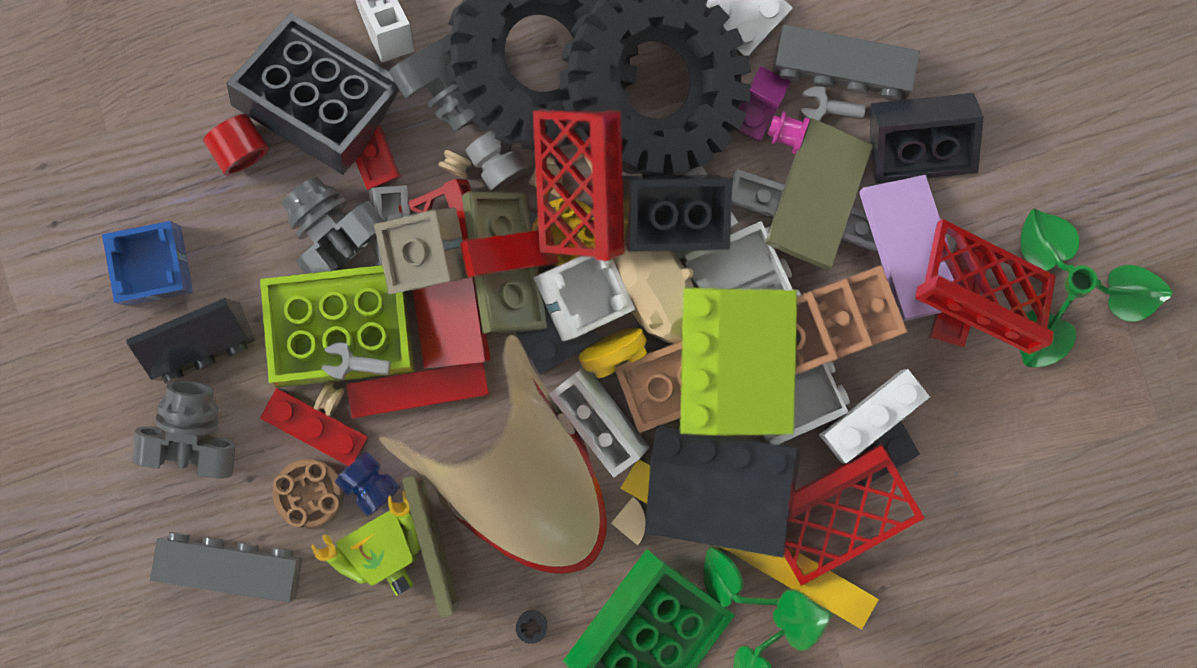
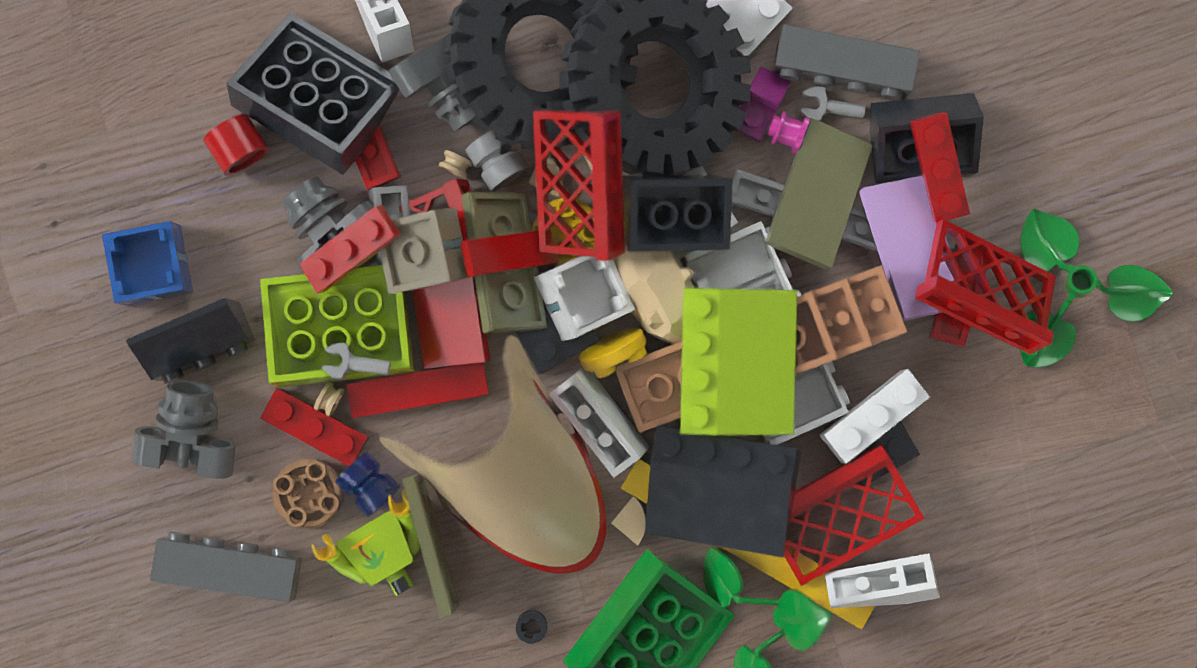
(350, 249): none -> plate
(883, 583): none -> white slope
(940, 167): none -> red plate

